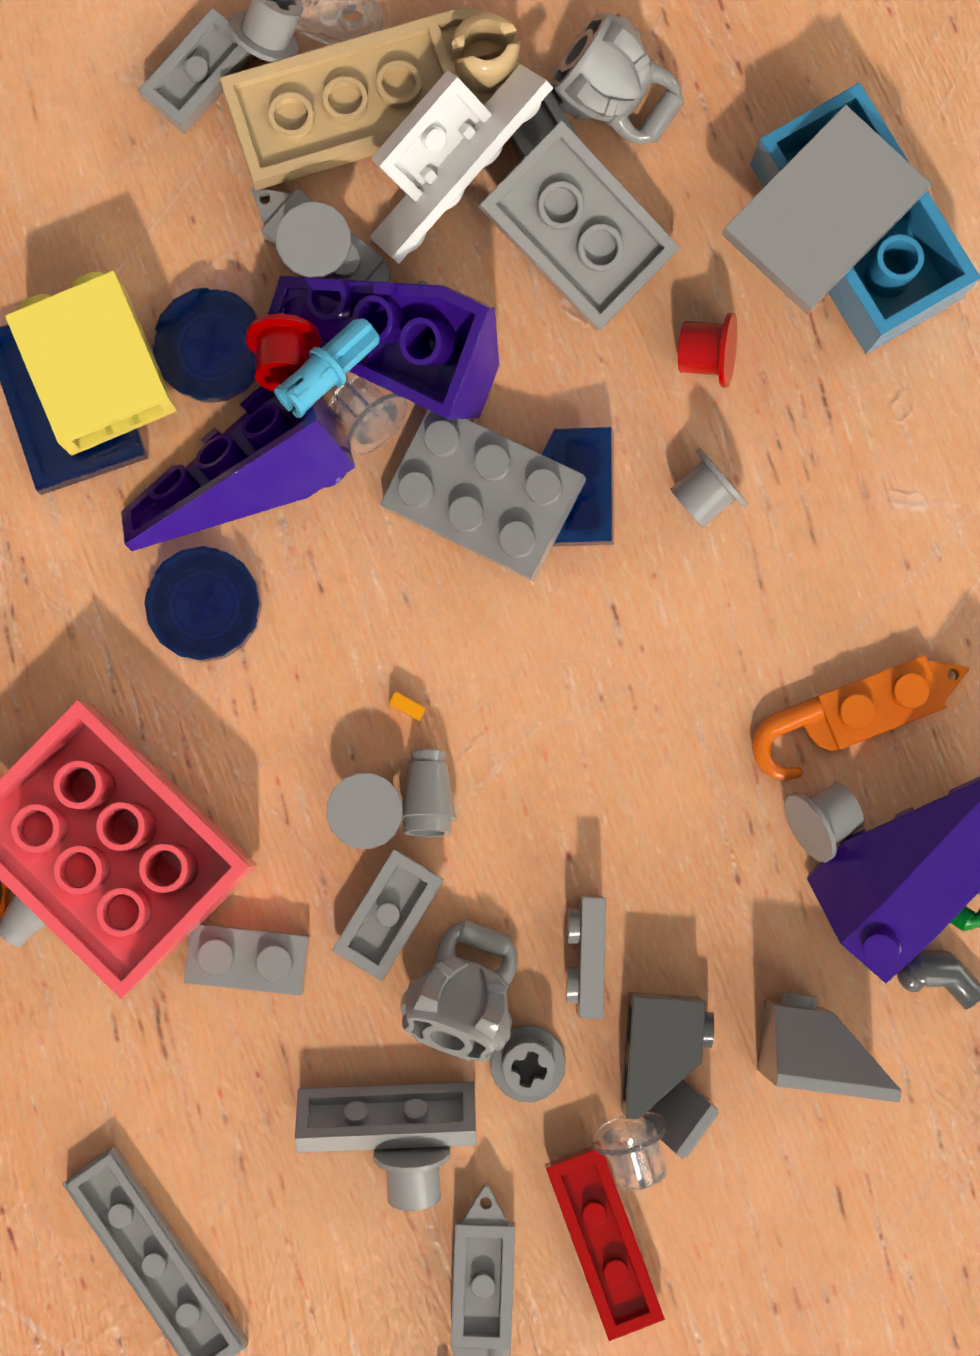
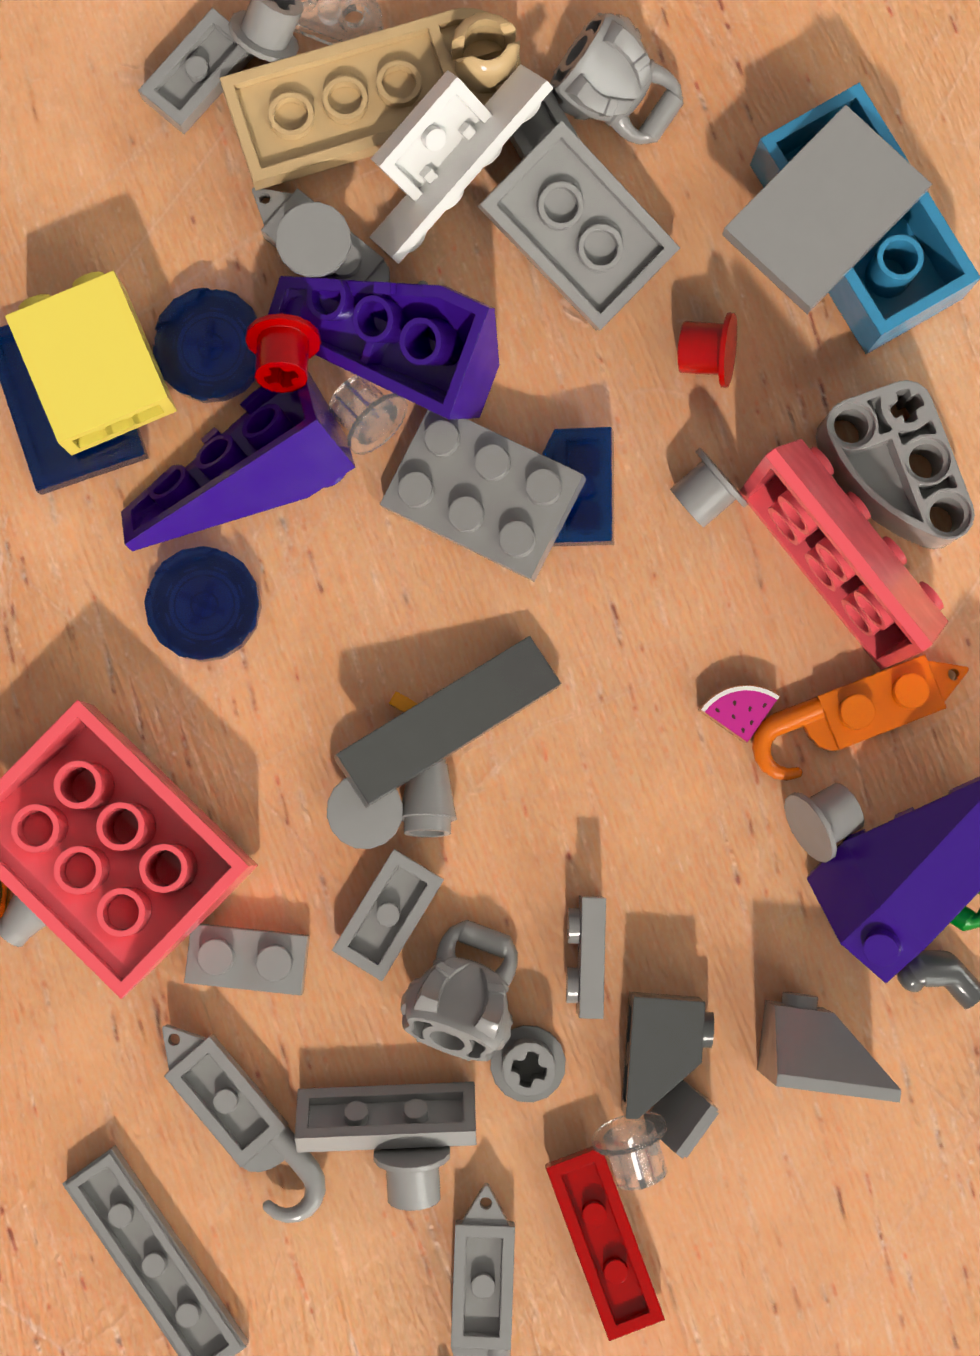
(240, 1116): none -> light grey plate
(327, 367): medium azure axle -> none
(447, 721): none -> dark grey tile
(740, 709): none -> dark pink tile
(843, 554): none -> coral slope
(880, 468): none -> light grey beam

